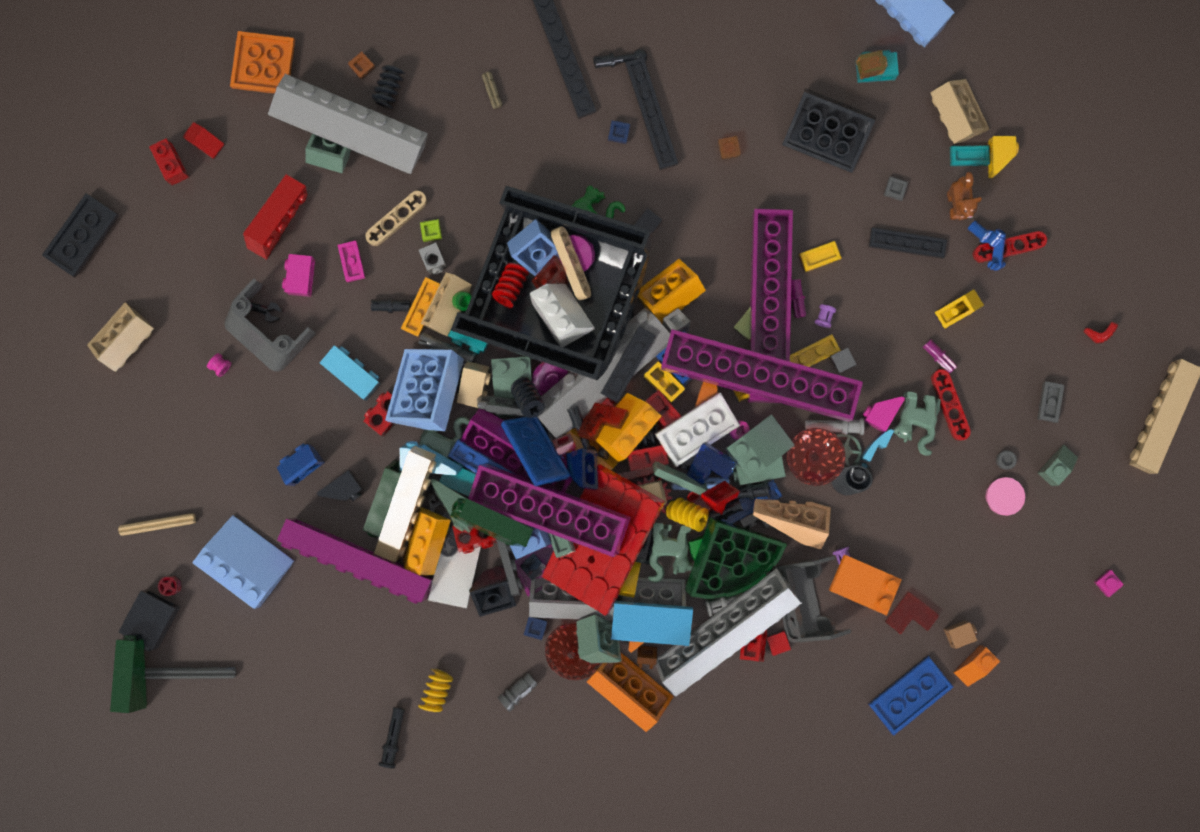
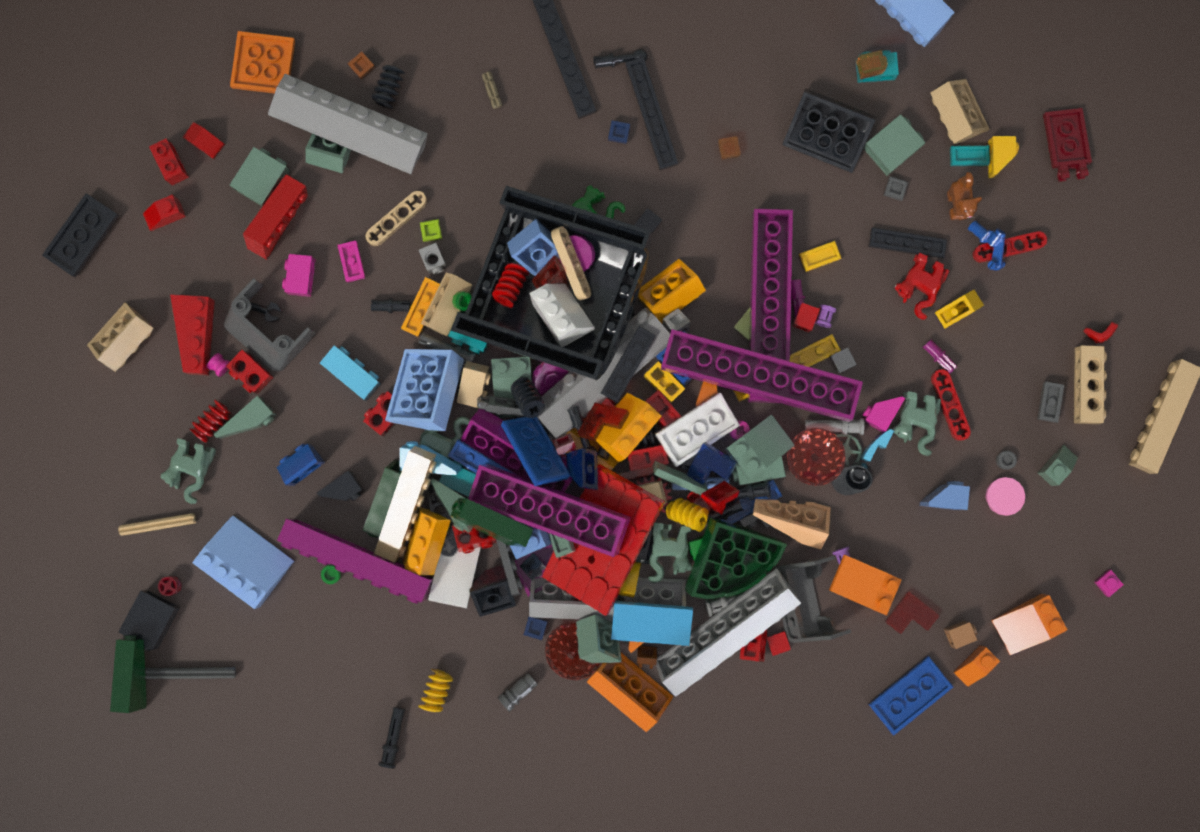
(163, 212): none -> red slope
(192, 465): none -> sand green animal
(194, 331): none -> red wedge
(210, 421): none -> red piece
(252, 368): none -> red brick
(252, 416): none -> sand green slope
(259, 176): none -> sand green brick
(330, 574): none -> green tile
(805, 317): none -> red panel
(894, 144): none -> sand green brick
(924, 281): none -> red animal
(948, 496): none -> medium blue slope
(1029, 624): none -> slope
(1067, 142): none -> dark red tile
(1082, 392): none -> tan brick

